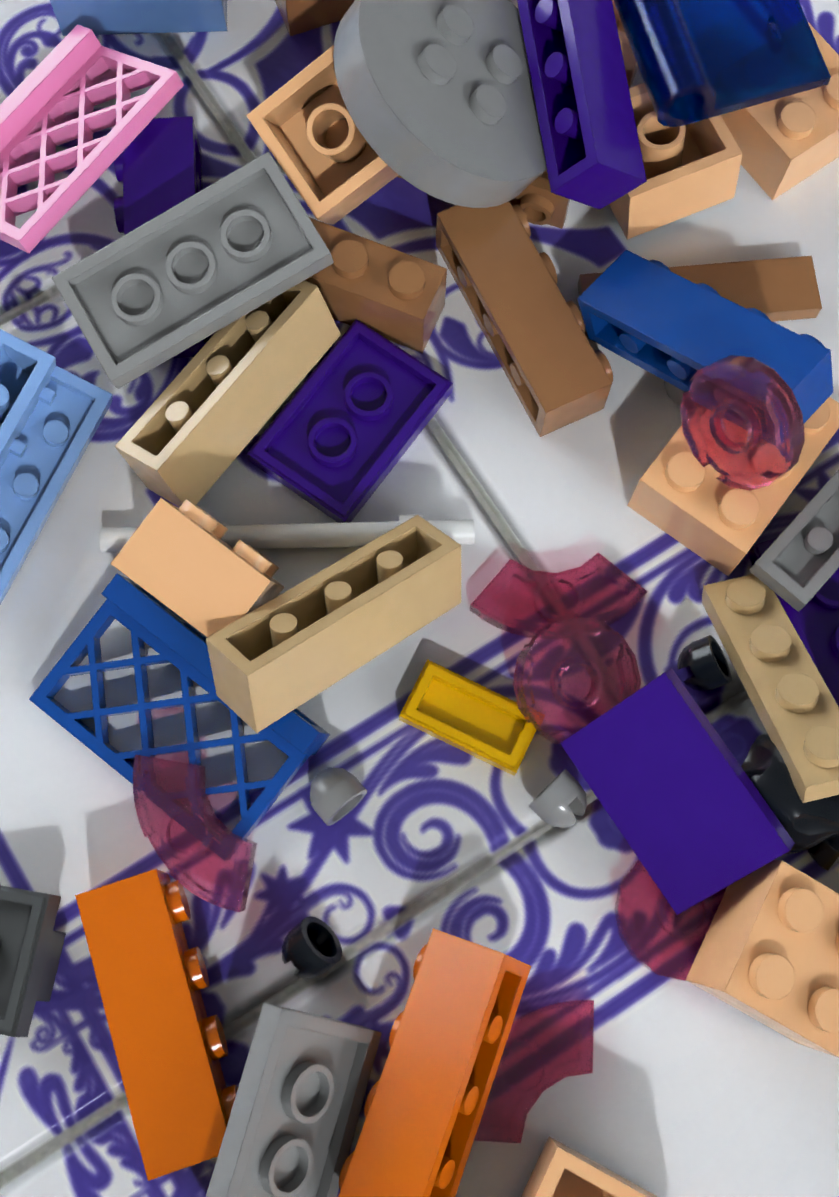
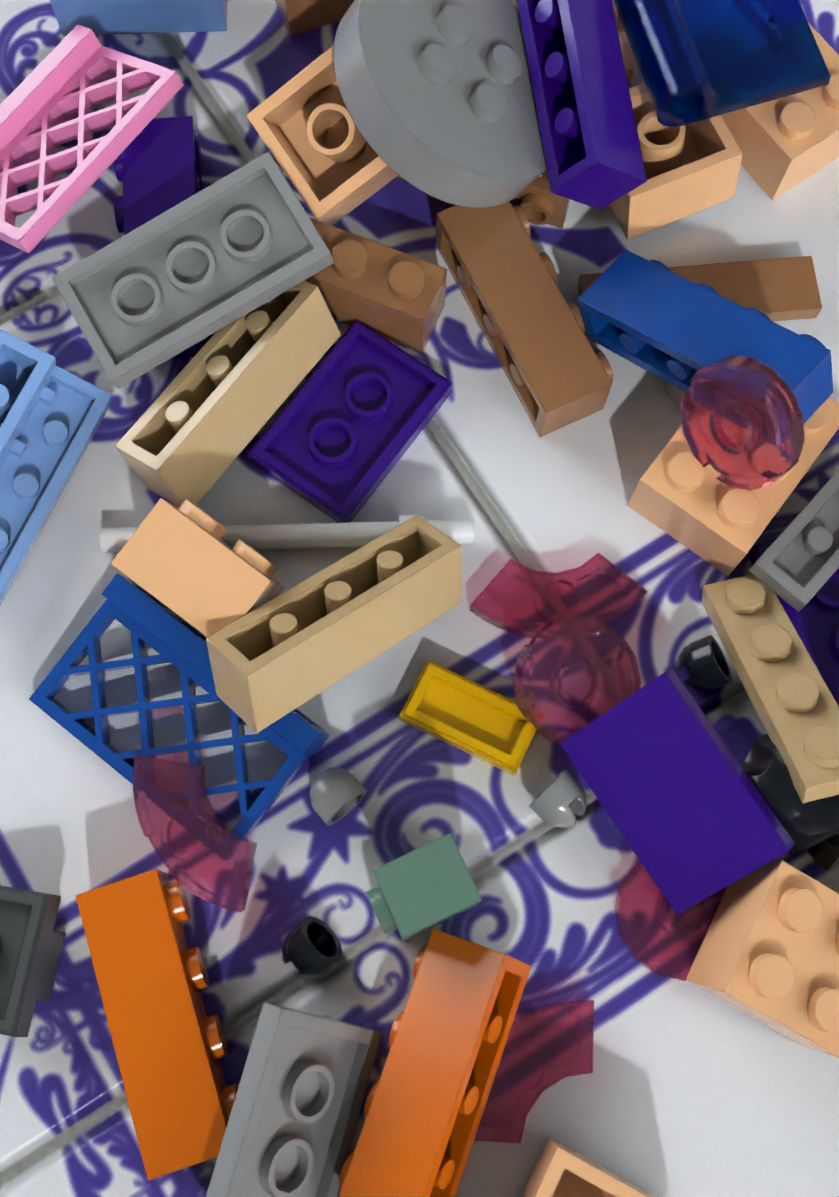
(423, 888): none -> sand green brick

